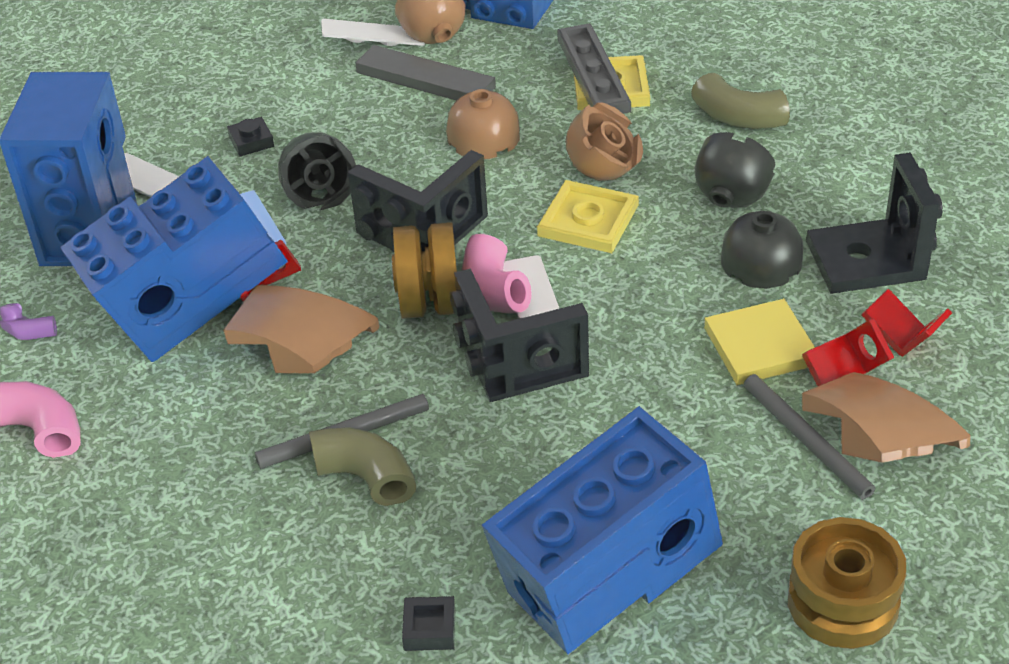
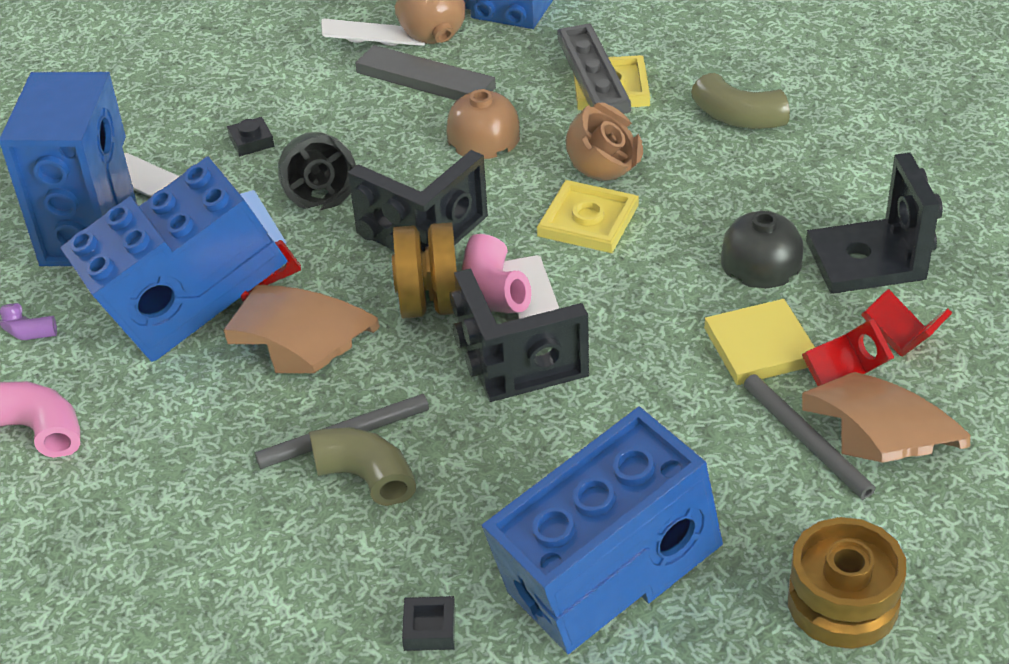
(733, 171): pearl dark grey cylinder -> none

